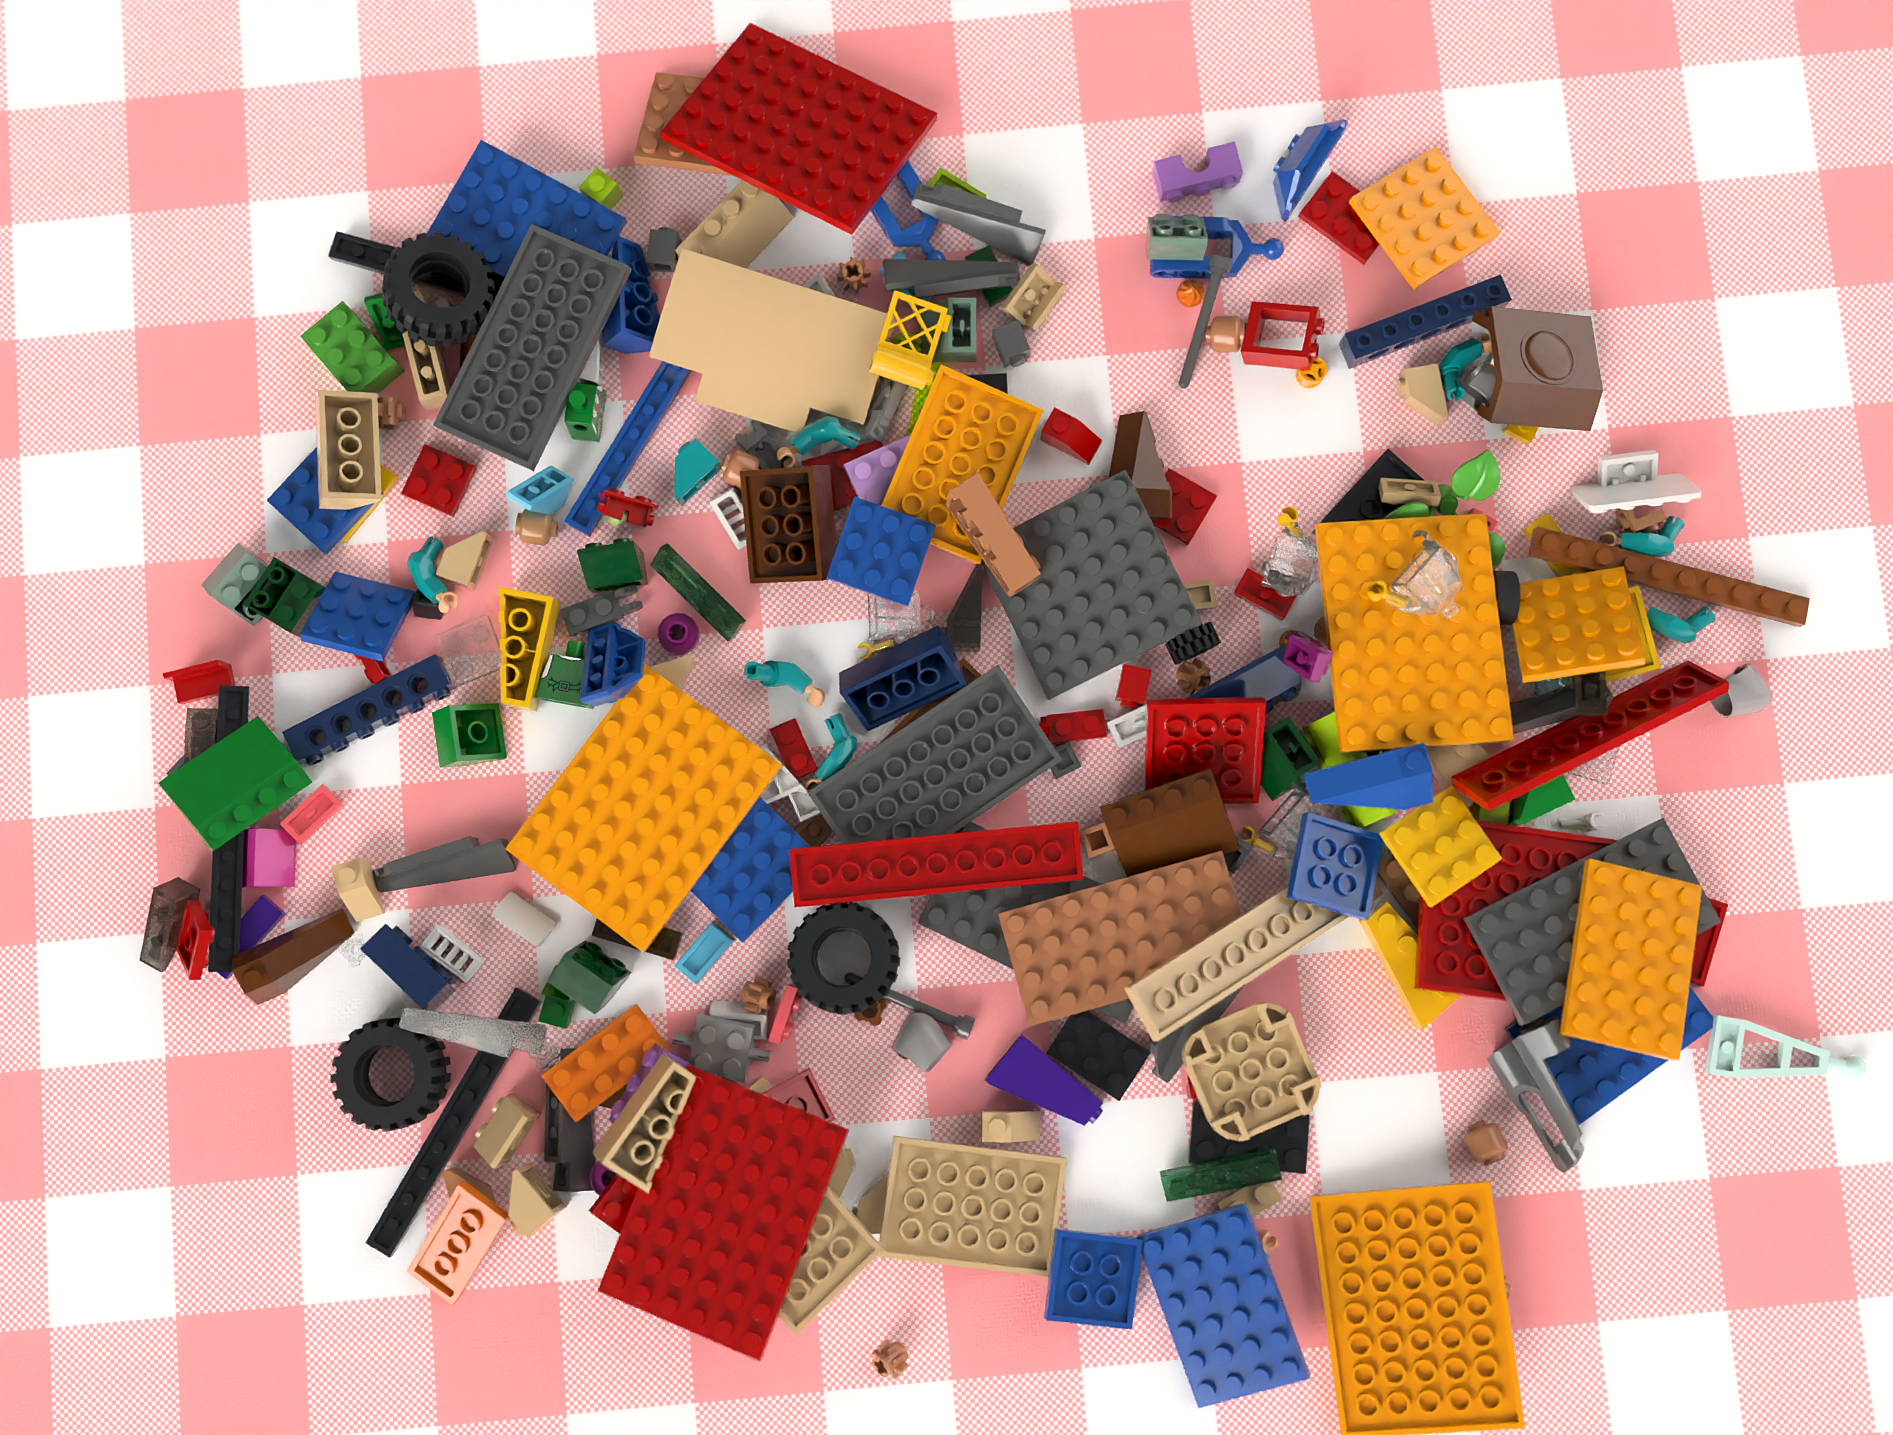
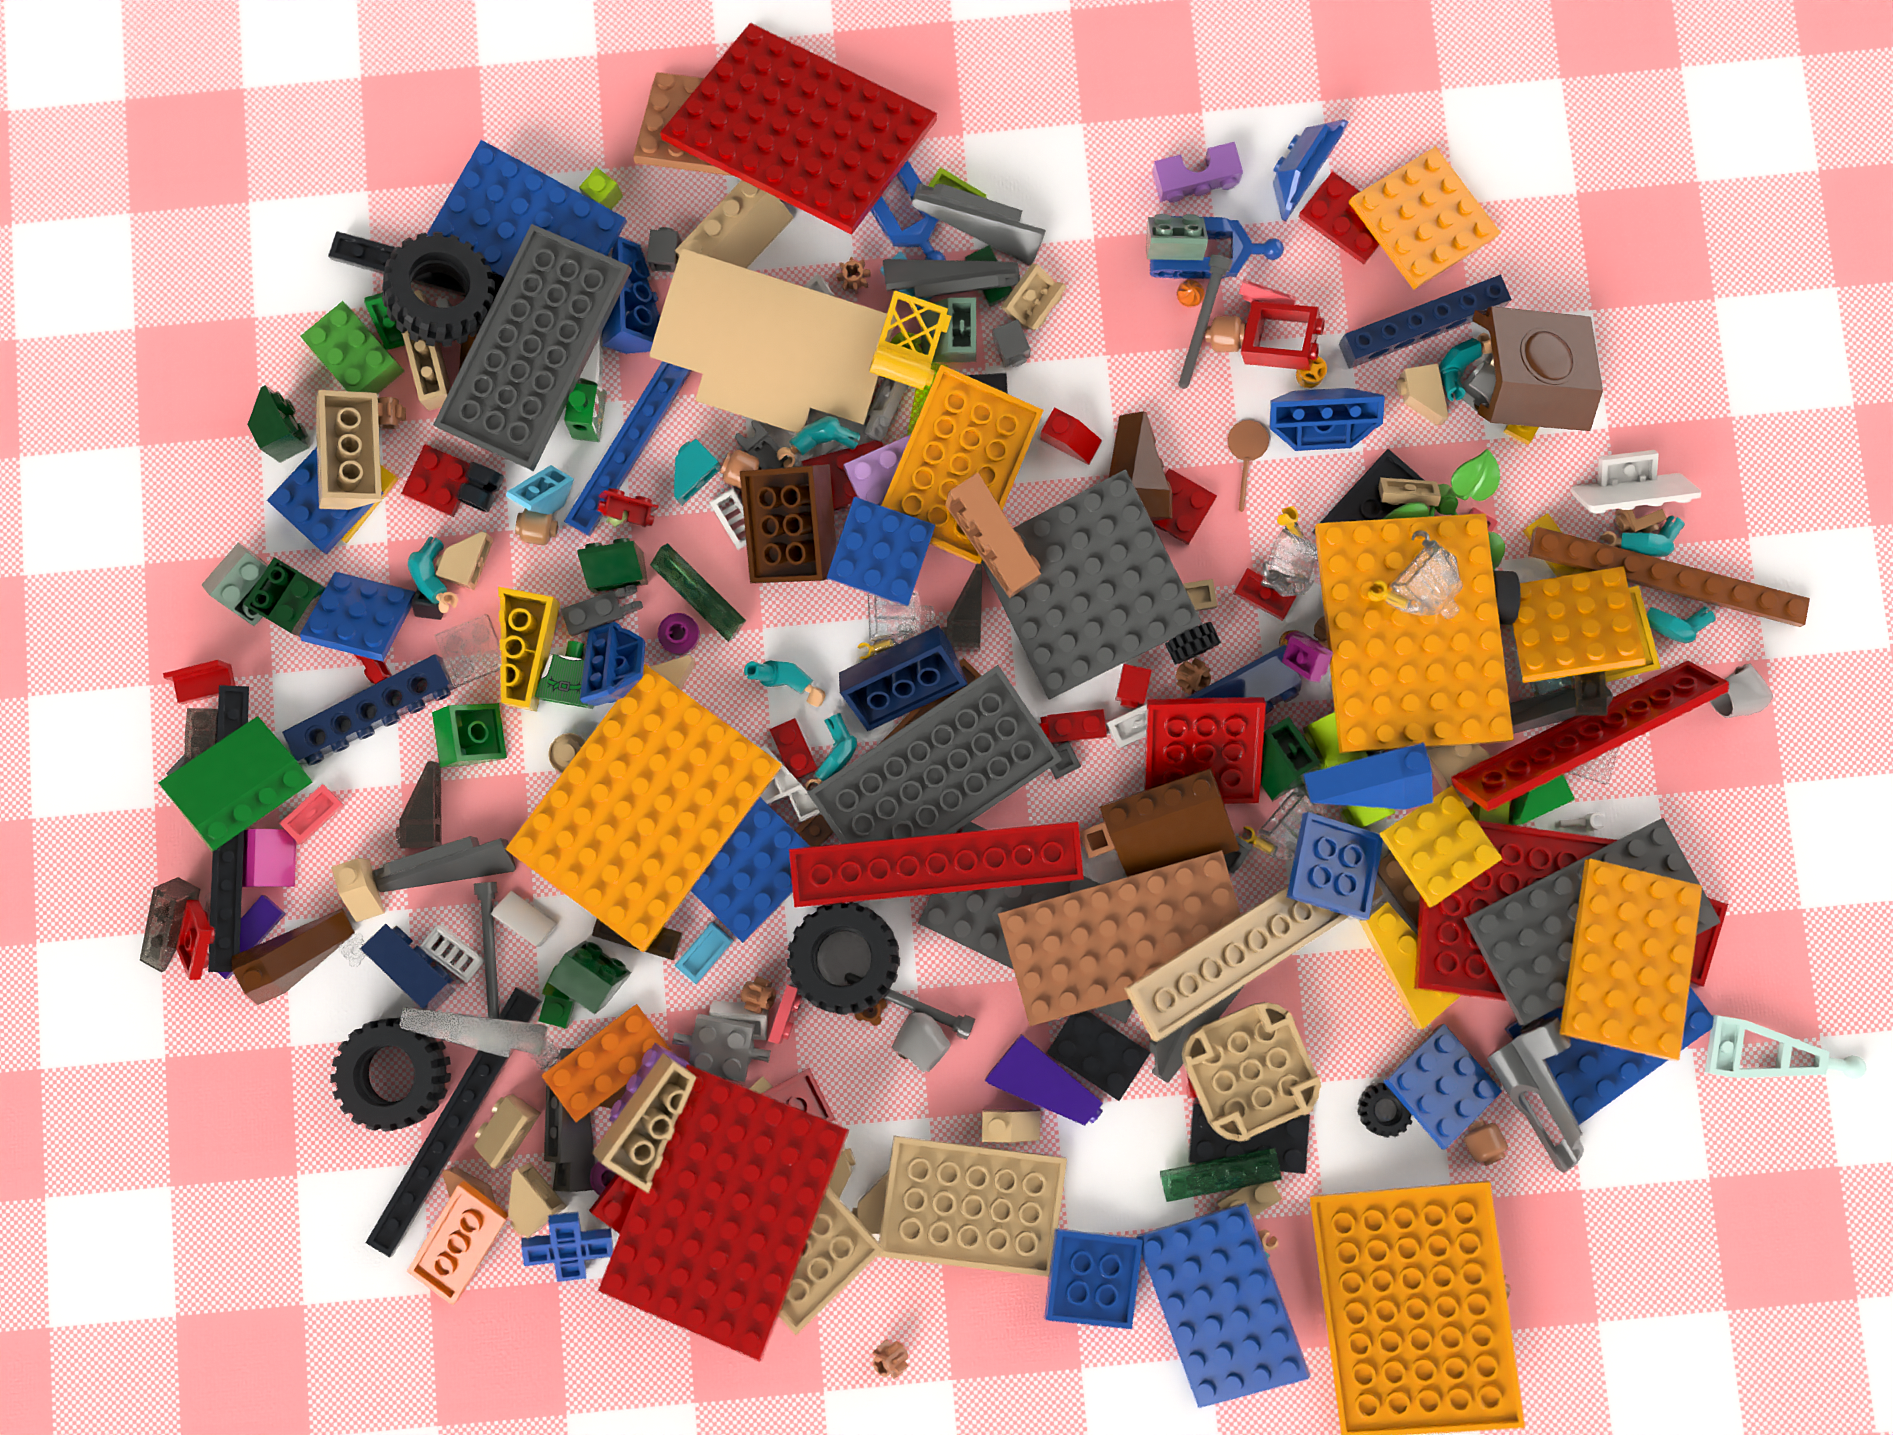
(276, 427): none -> dark green slope
(422, 818): none -> clear smoke slope
(479, 487): none -> black wheel
(485, 893): none -> dark grey piece
(564, 750): none -> tan plate
(567, 1246): none -> blue plate
(1247, 442): none -> nougat piece
(1255, 292): none -> coral plate
(1325, 417): none -> blue wedge
(1371, 1121): none -> black tyre
(1442, 1086): none -> blue plate

